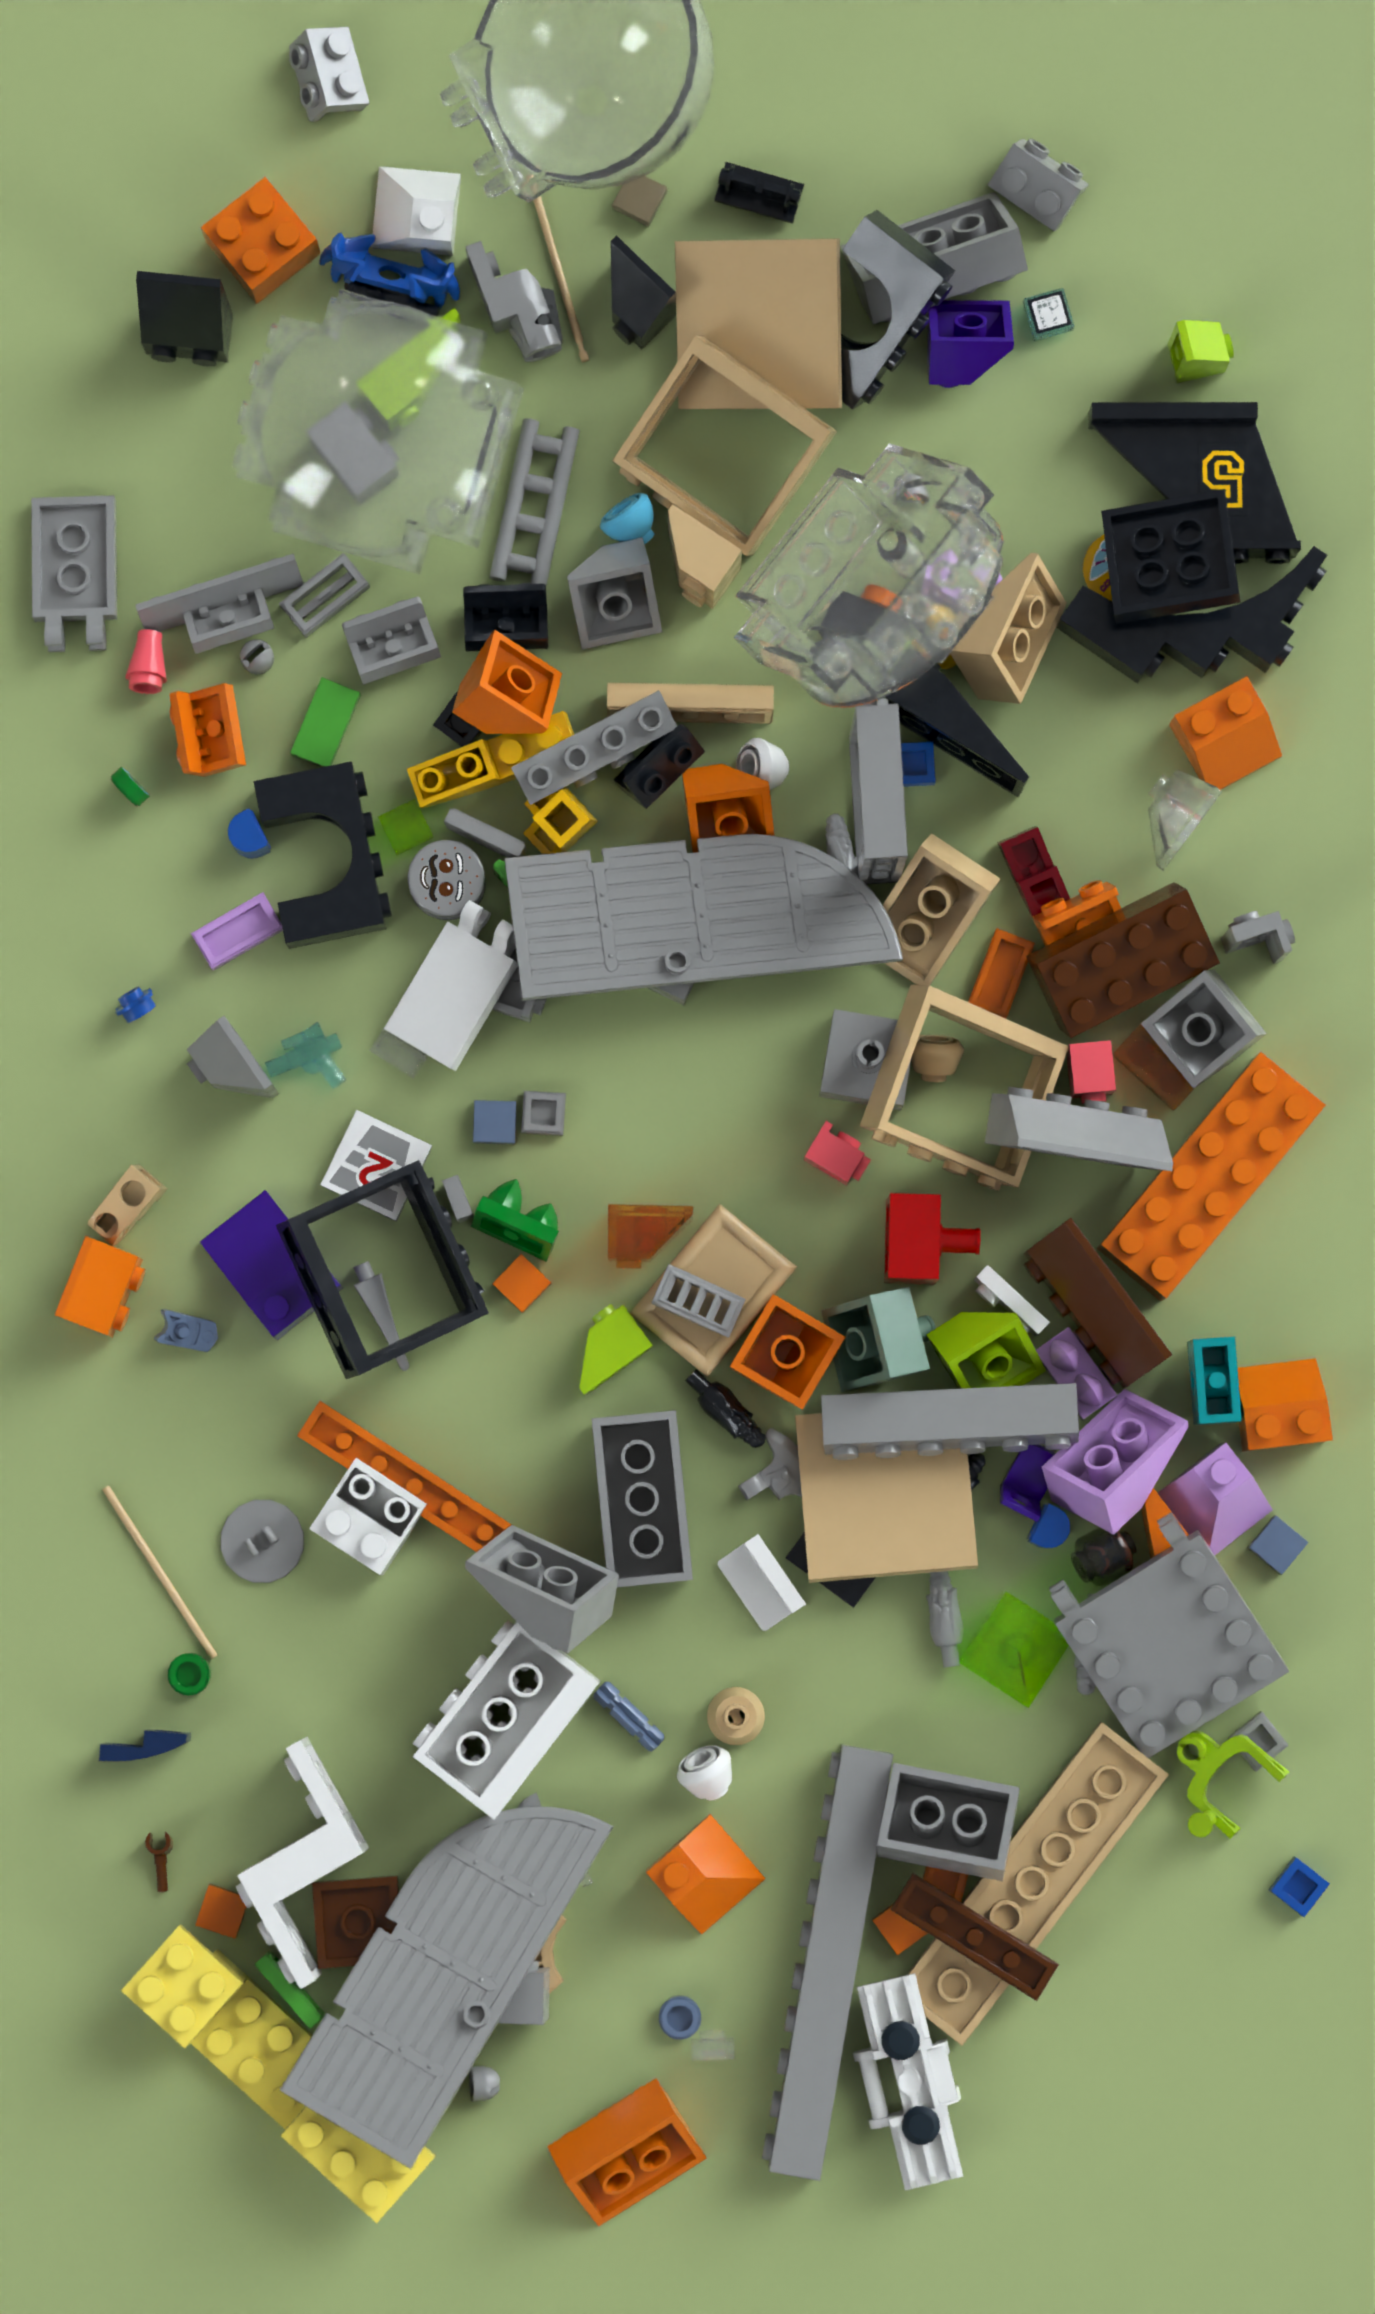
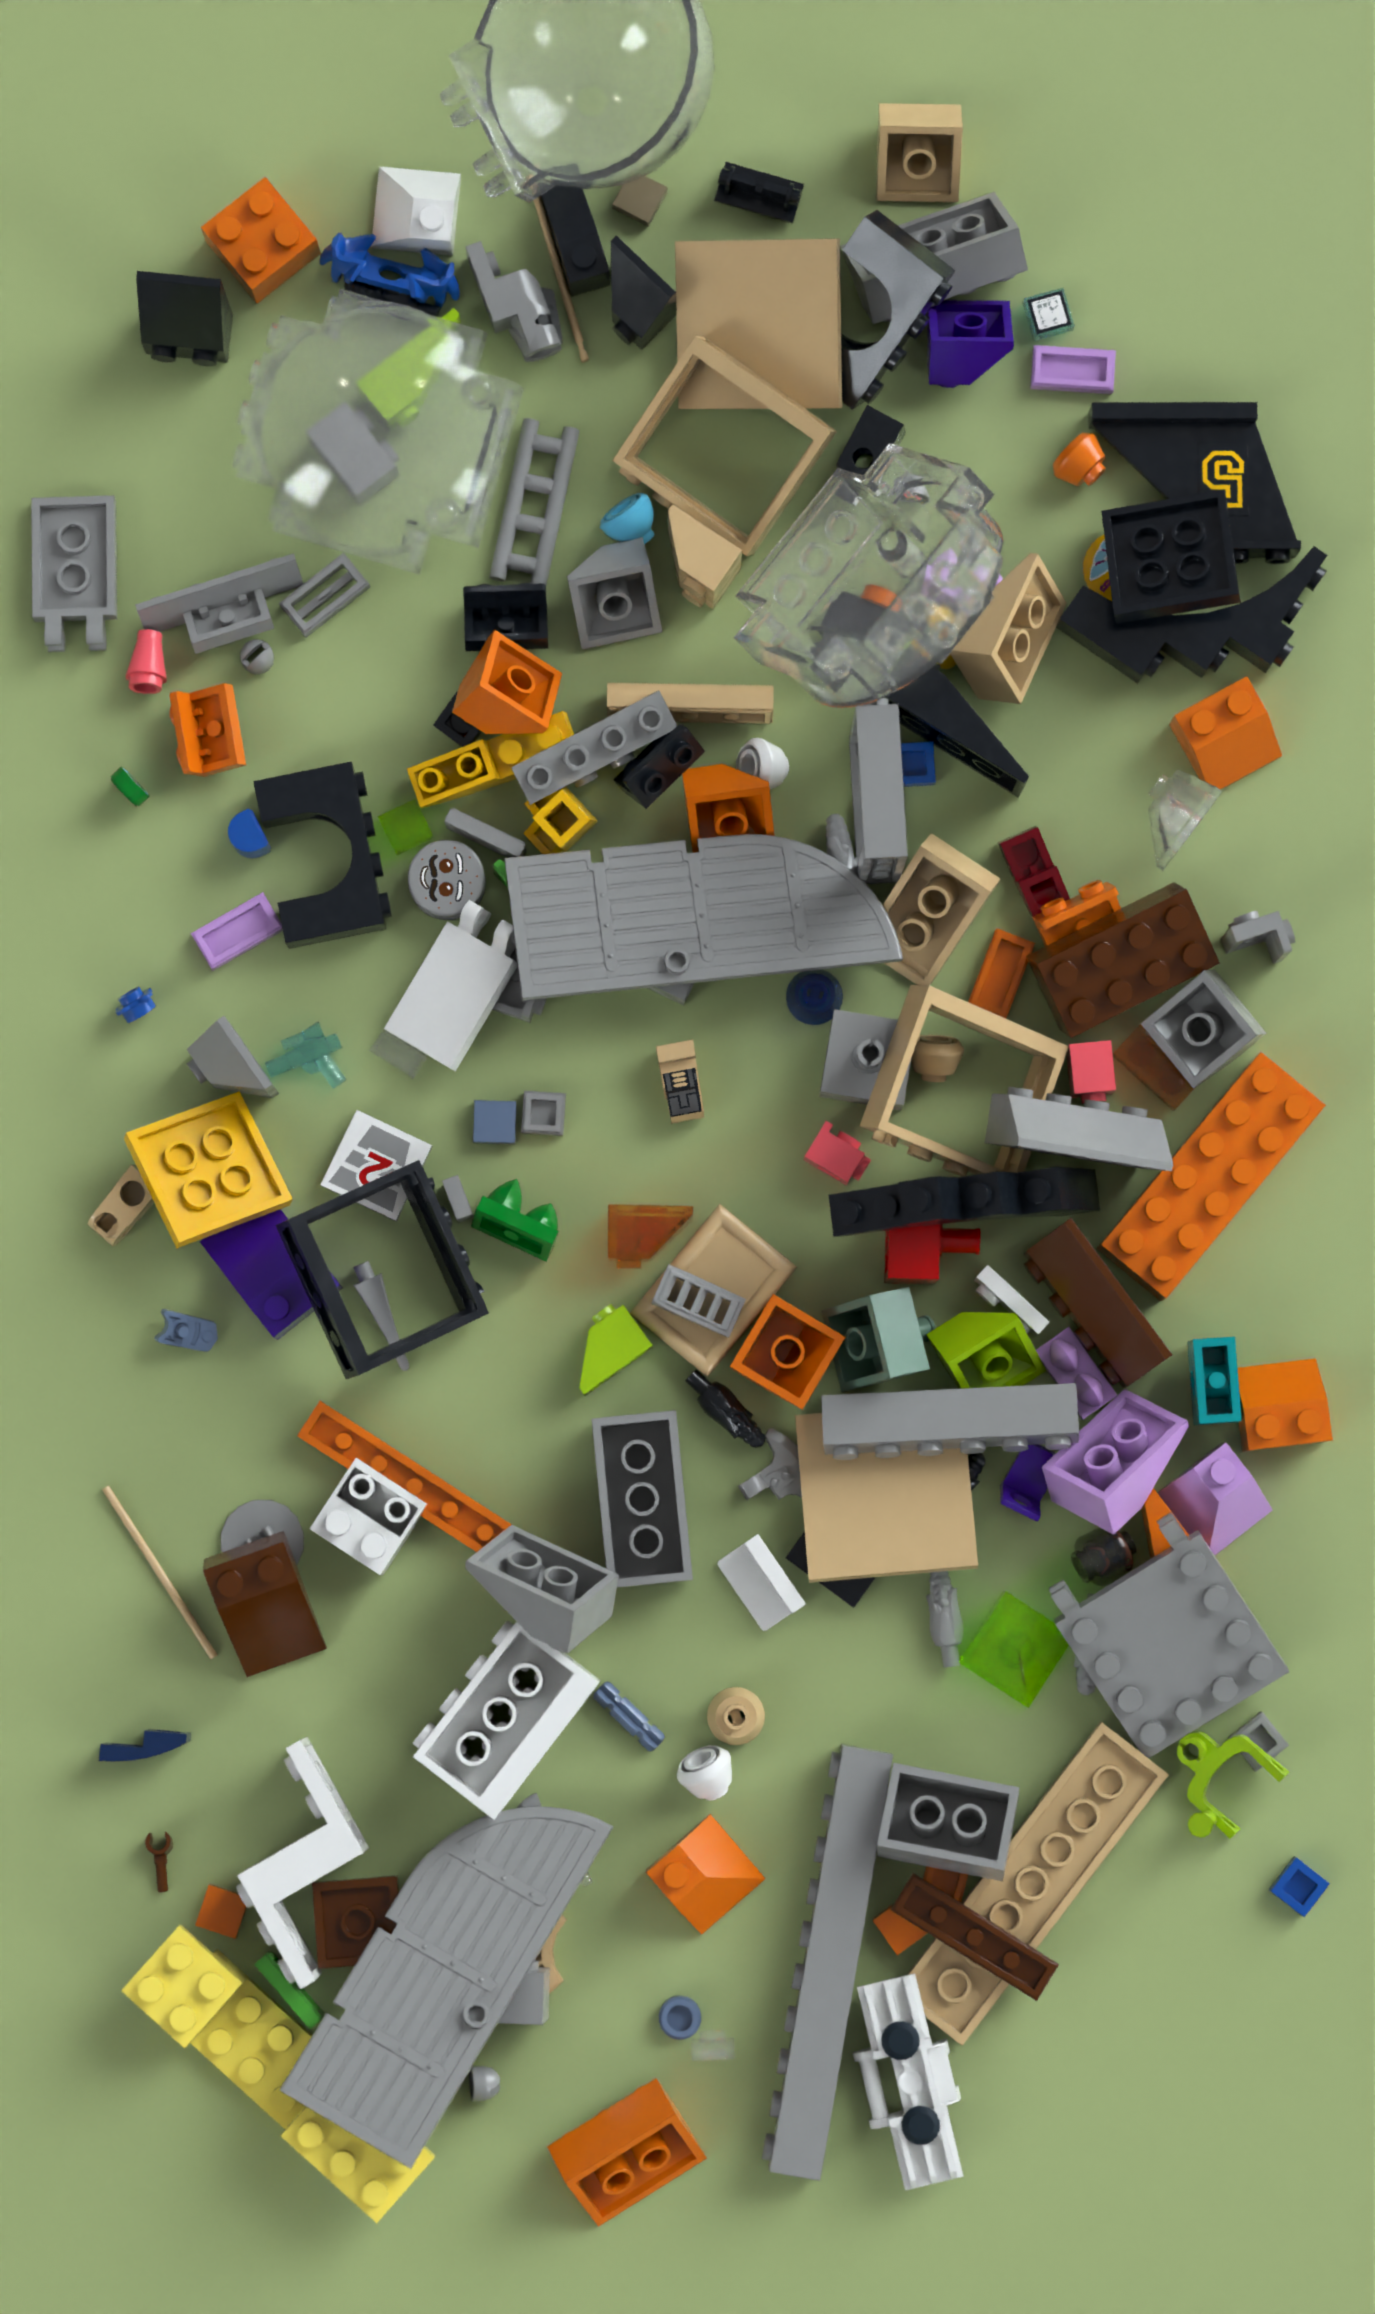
(100, 1287): orange slope -> none
(189, 1674): green tile -> none
(208, 1169): none -> yellow plate
(263, 1604): none -> reddish brown slope
(325, 723): bright green tile -> none
(327, 72): bracket -> none
(391, 640): light grey bracket -> none
(521, 1283): orange tile -> none
(576, 239): none -> black slope
(680, 1080): none -> leg
(812, 1009): none -> clear blue cone
(870, 437): none -> black torso
(919, 152): none -> tan slope
(965, 1199): none -> black arch
(1038, 182): light grey bracket -> none
(1050, 1529): blue brick -> none
(1073, 369): none -> lavender tile
(1080, 461): none -> orange cone
(1199, 349): lime slope -> none
(1277, 1545): sand blue tile -> none

